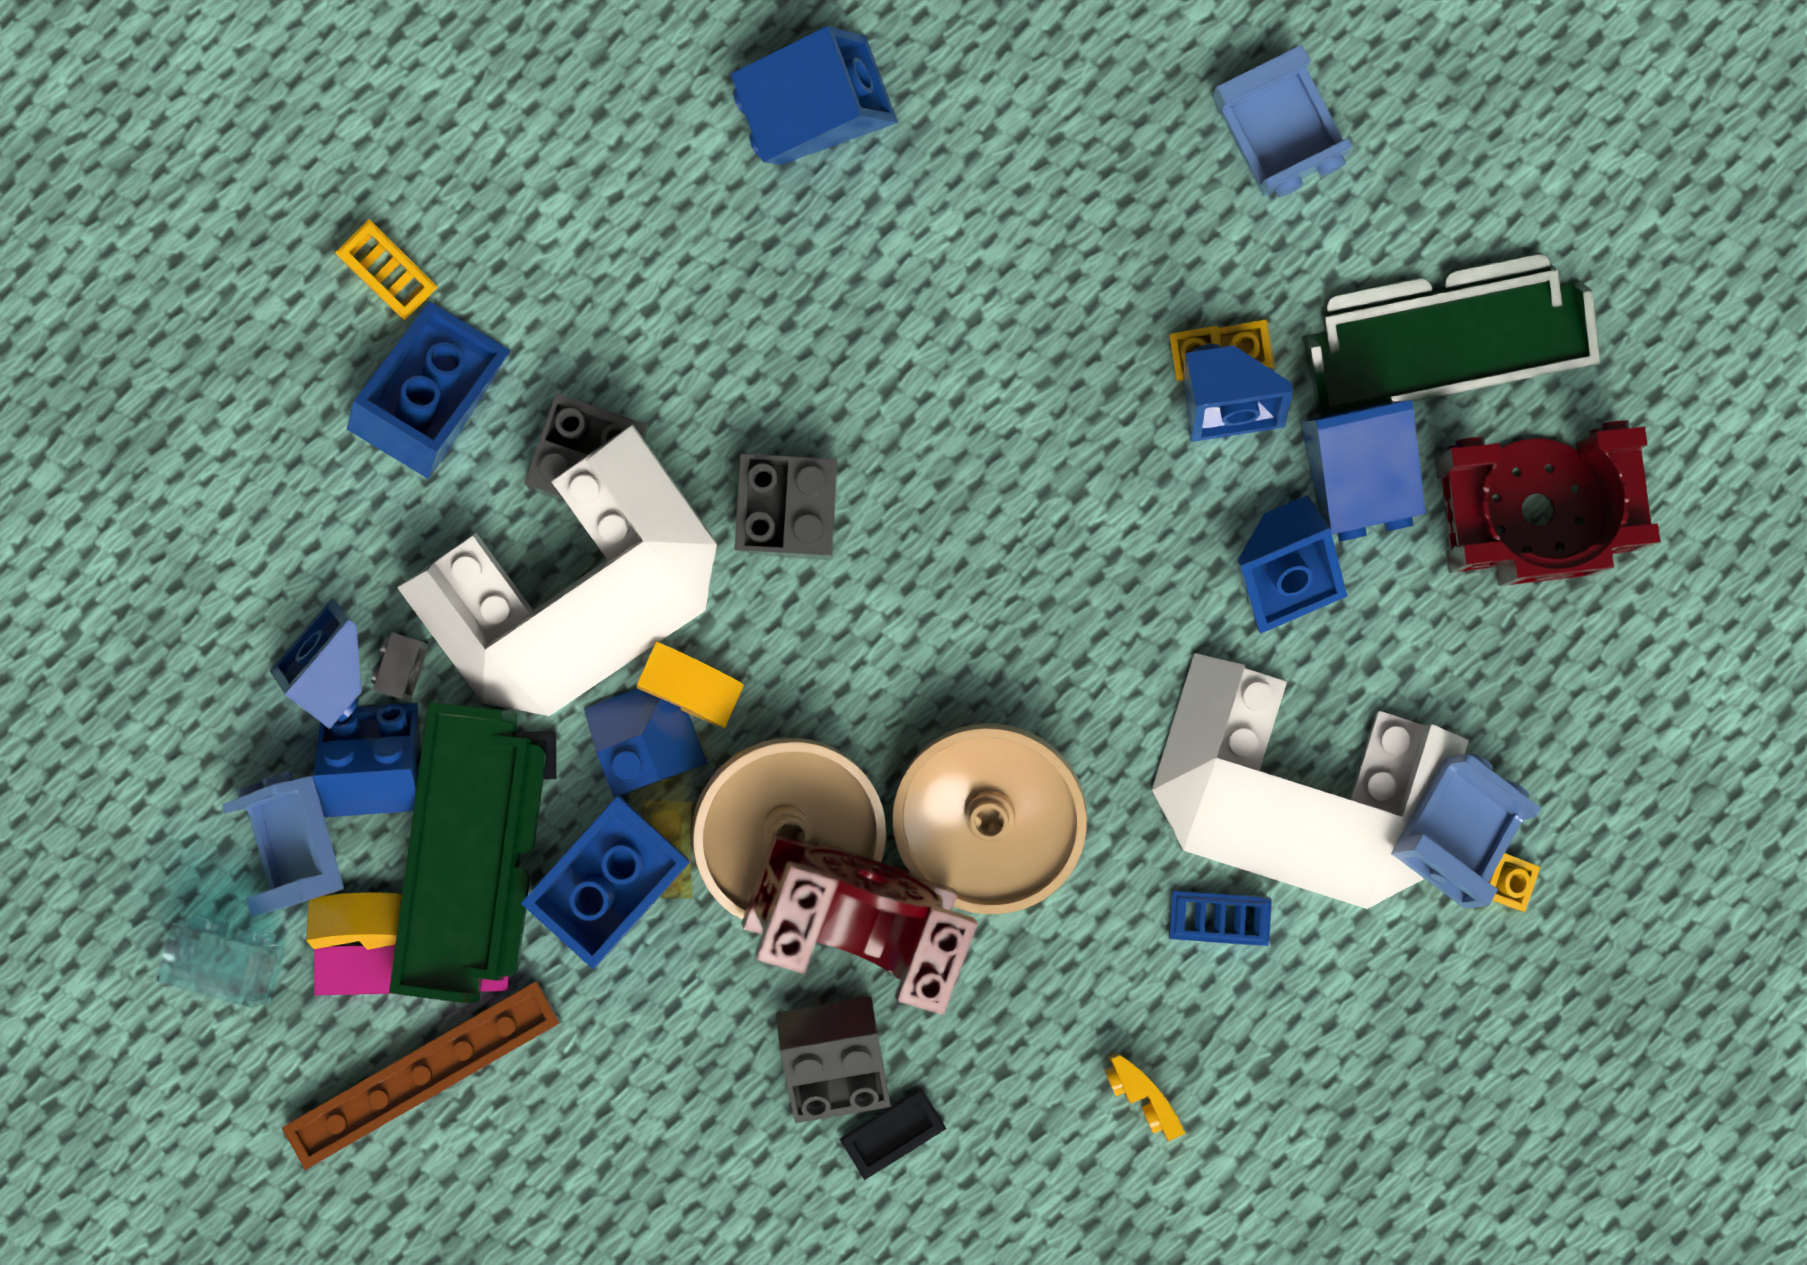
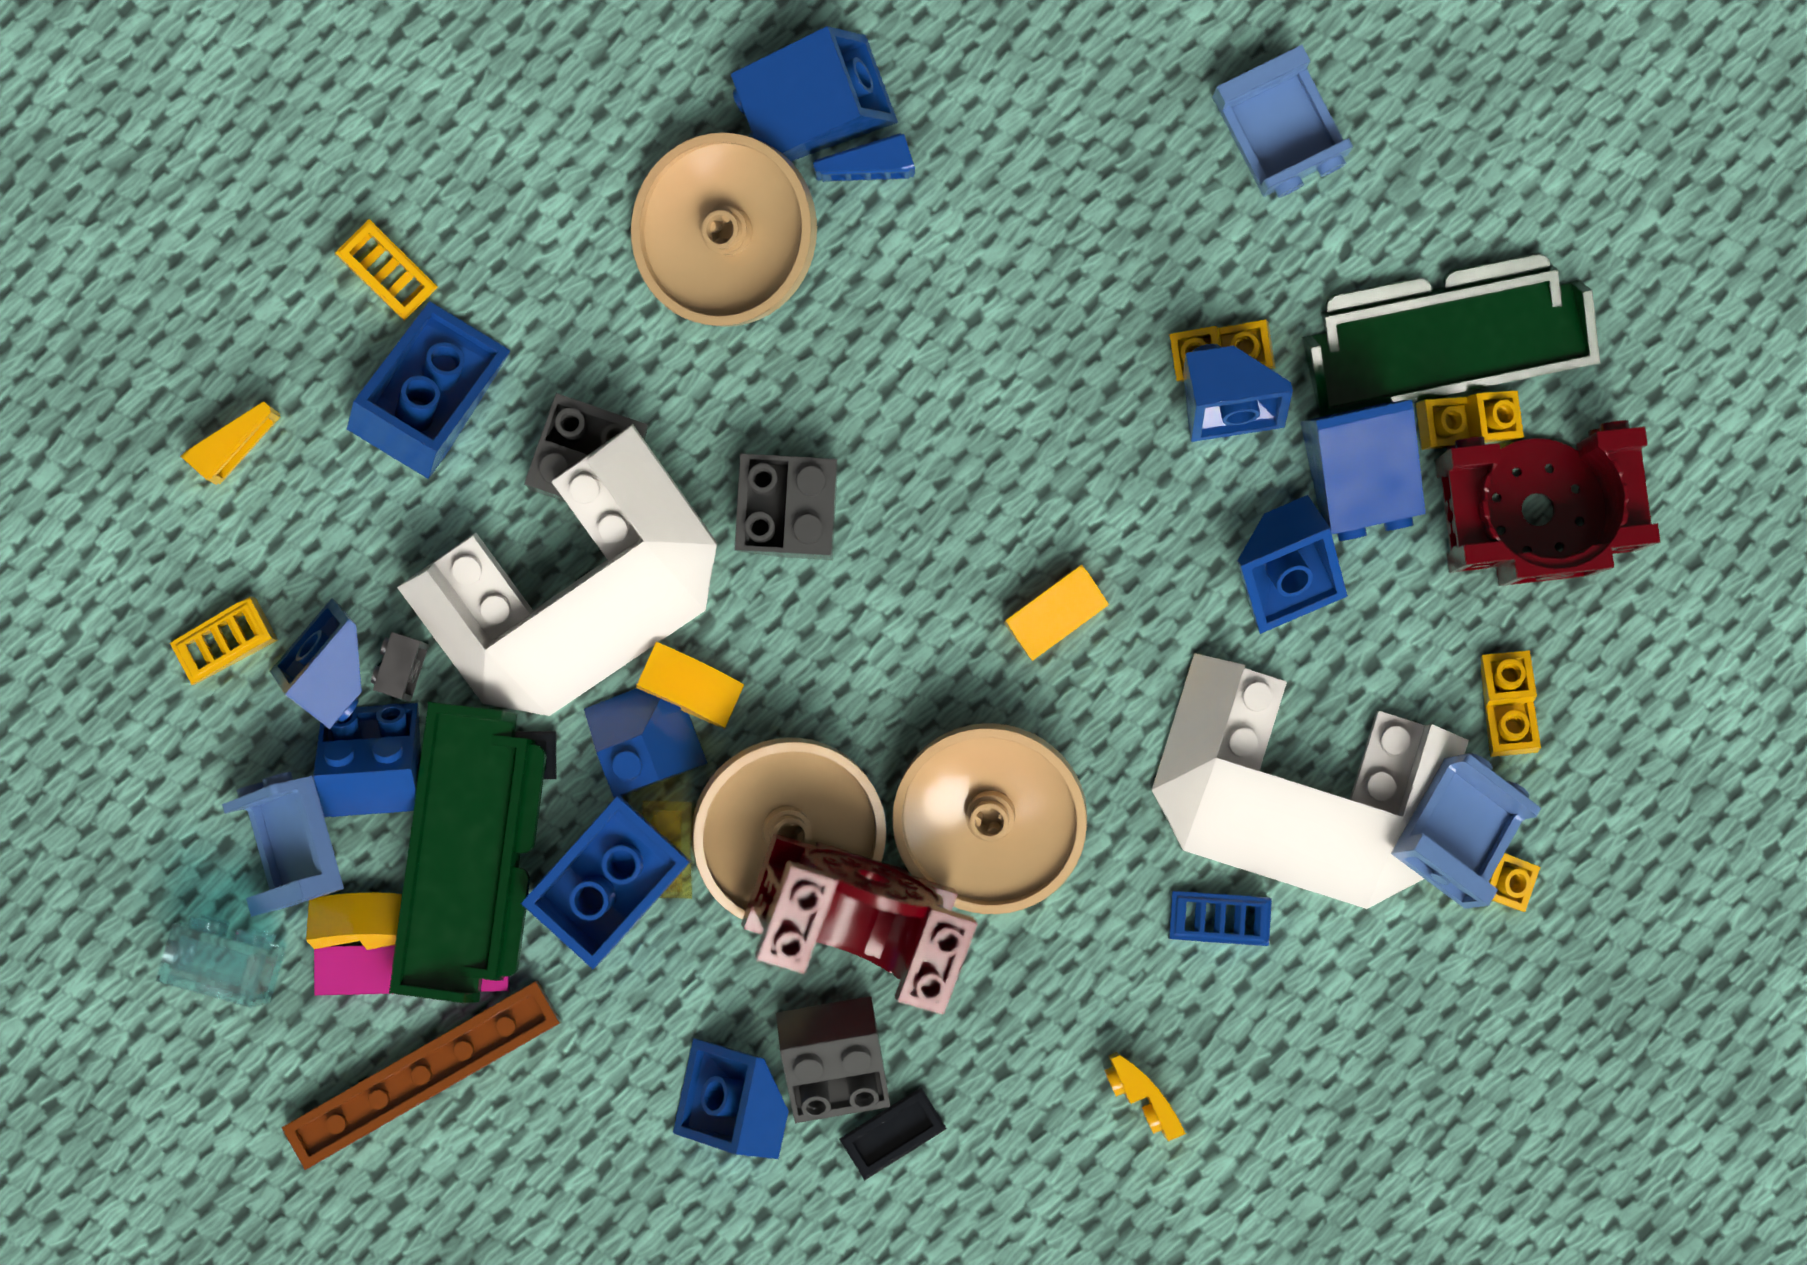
(225, 448): none -> yellow slope
(258, 623): none -> yellow slope
(723, 229): none -> tan dish
(731, 1102): none -> blue slope
(872, 161): none -> blue slope
(1056, 612): none -> yellow slope
(1484, 415): none -> yellow slope
(1509, 703): none -> yellow slope

